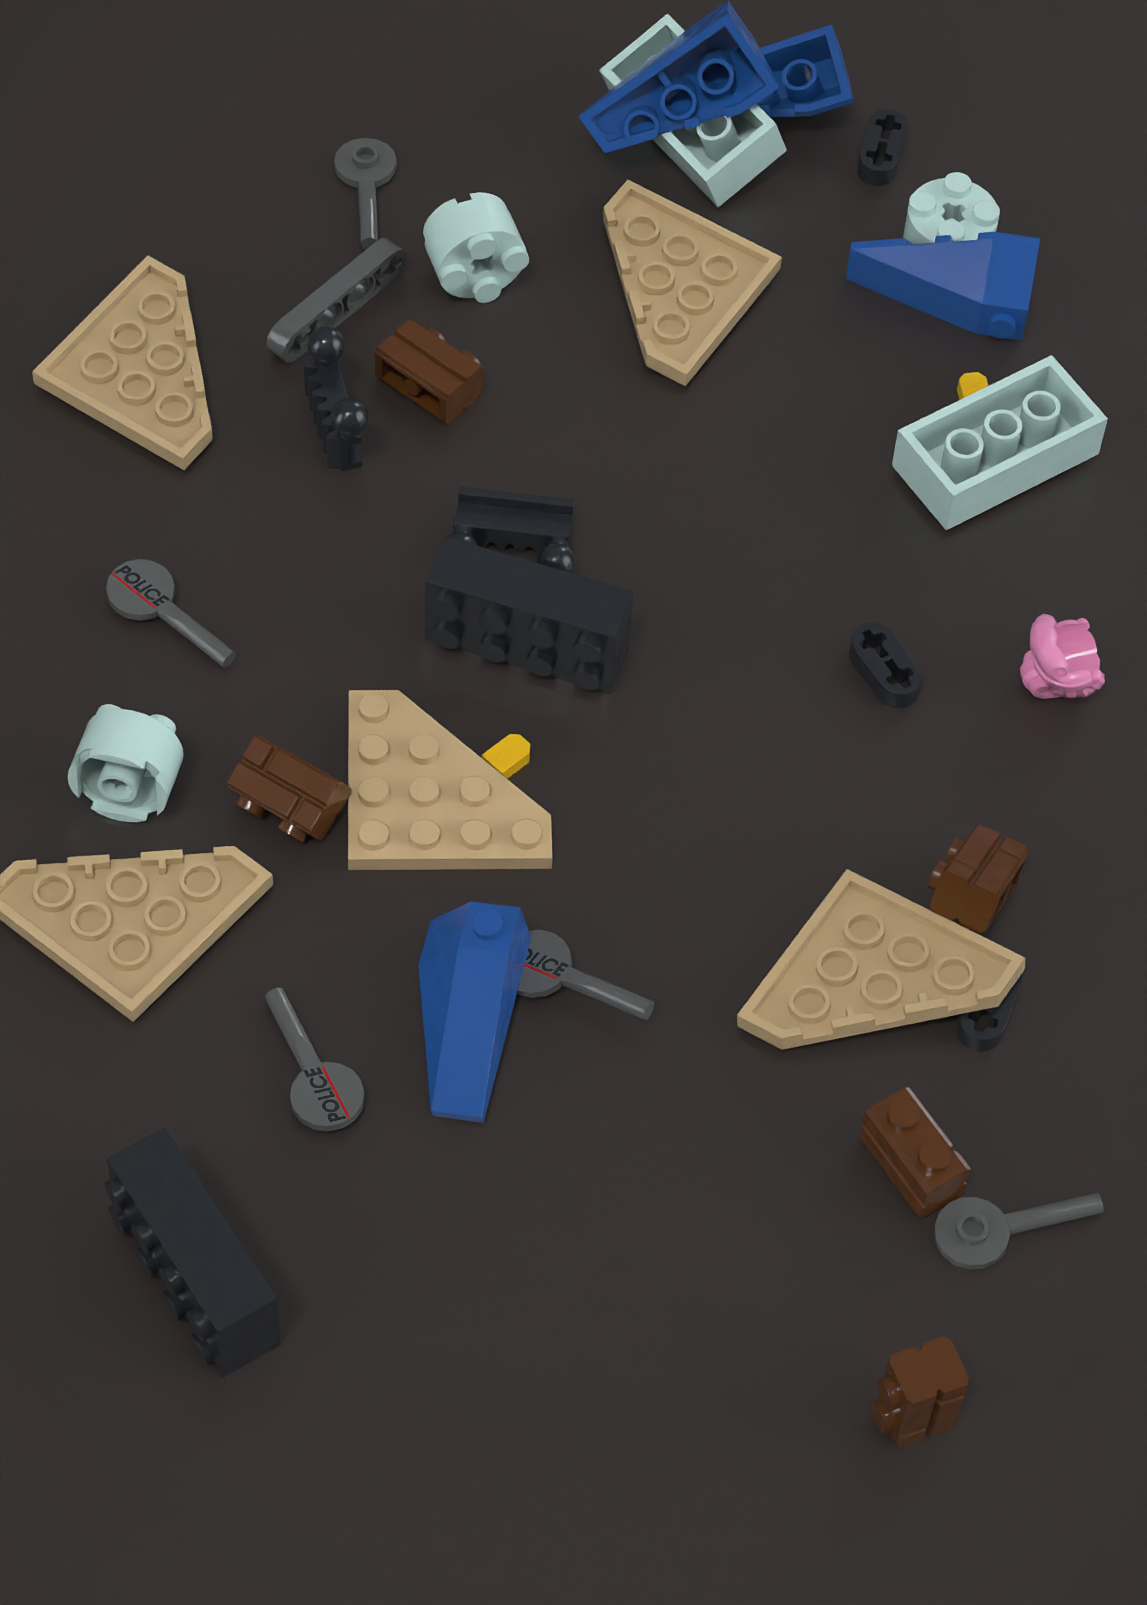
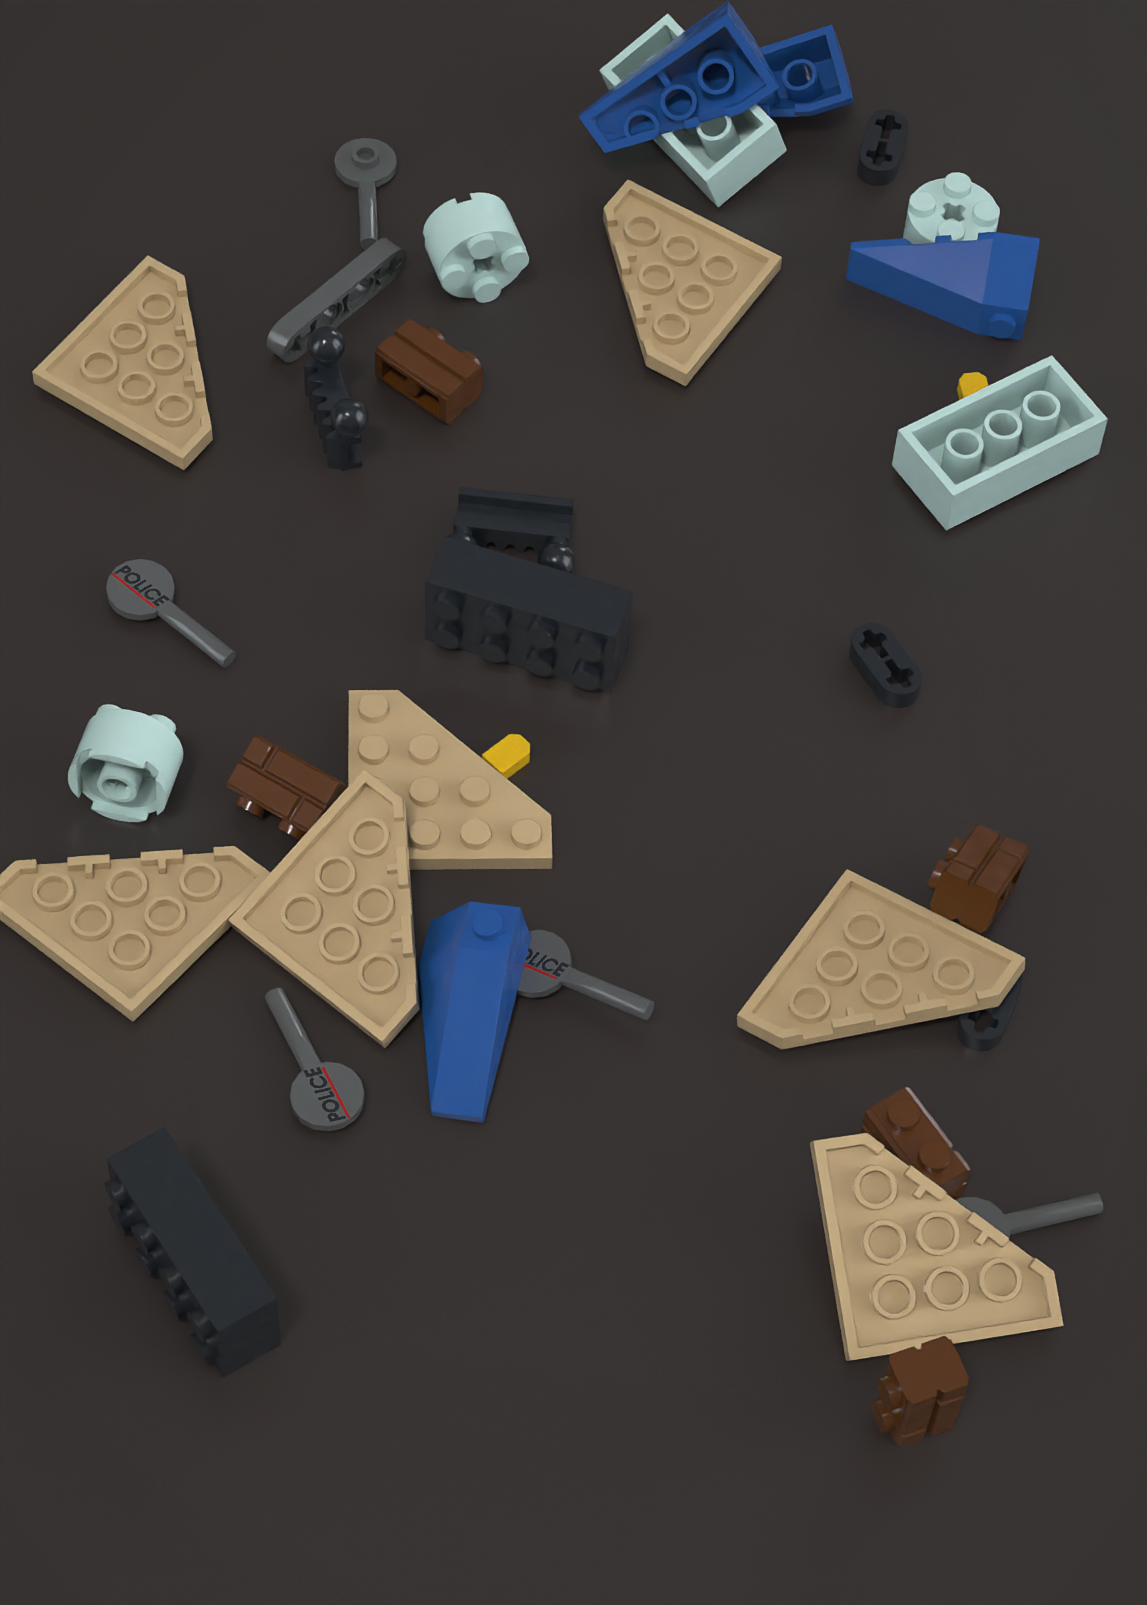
(344, 911): none -> tan plate
(917, 1260): none -> tan plate
(1061, 659): bright pink hair -> none

